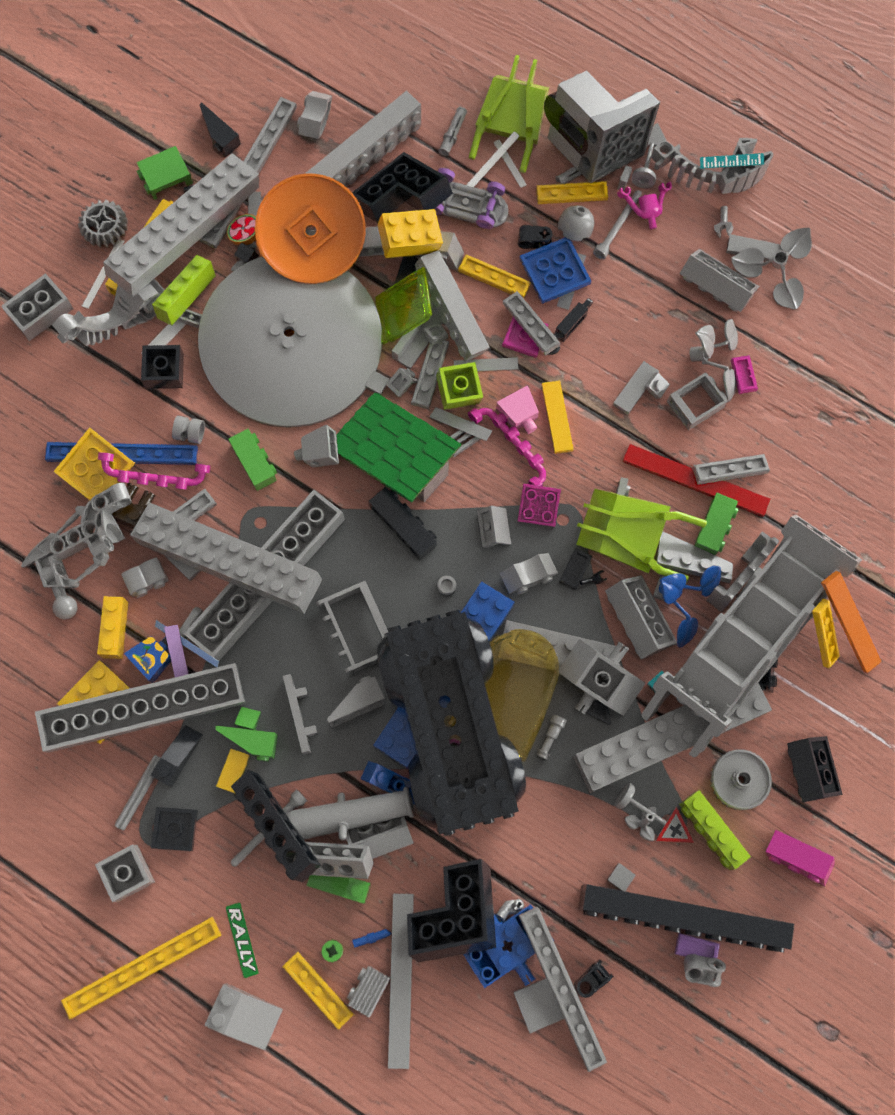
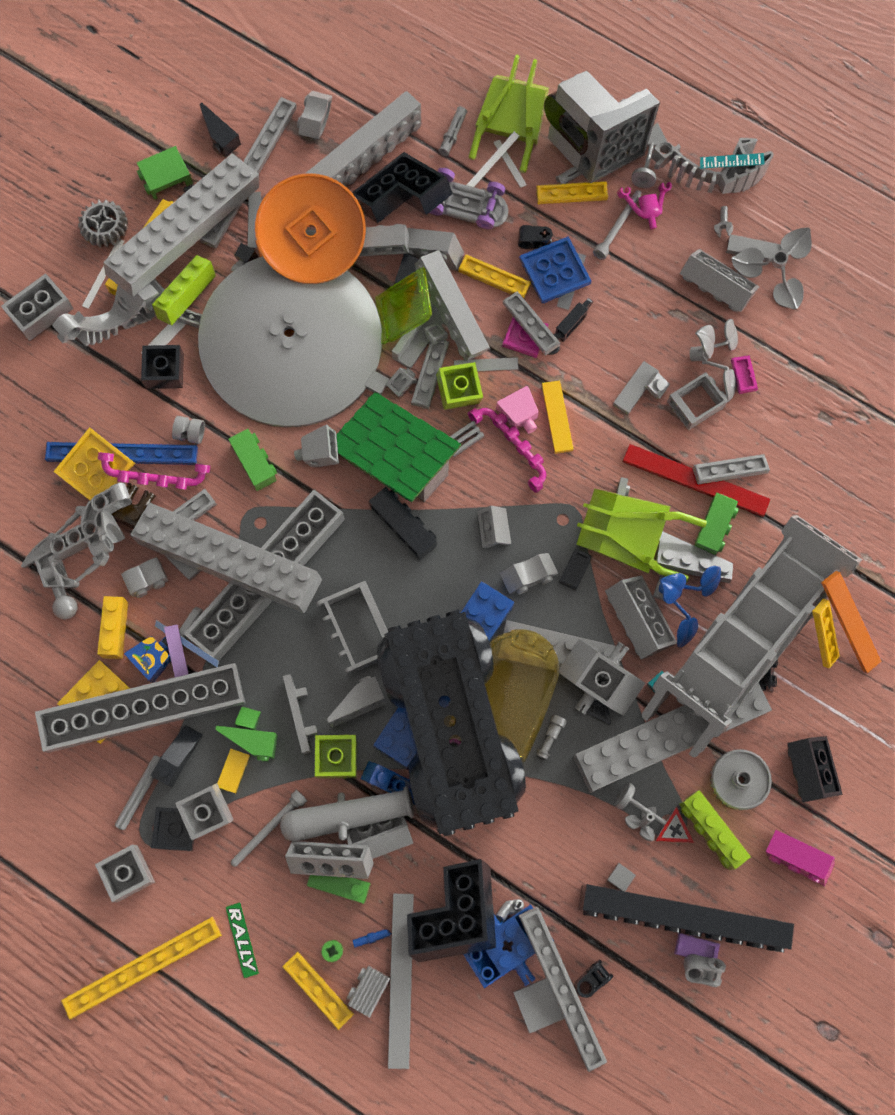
(204, 811): none -> light grey slope
(242, 230): tile -> none
(243, 1016): light grey slope -> none
(305, 861): black brick -> none
(335, 756): none -> lime brick
(409, 233): yellow brick -> none
(446, 585): light grey tile -> none
(461, 424): light grey sticker -> none
(539, 505): dark pink tile -> none
(576, 223): light grey cylinder -> none
(596, 578): black hand -> none
(625, 177): light grey tile -> none
(754, 558): light grey hinge -> none

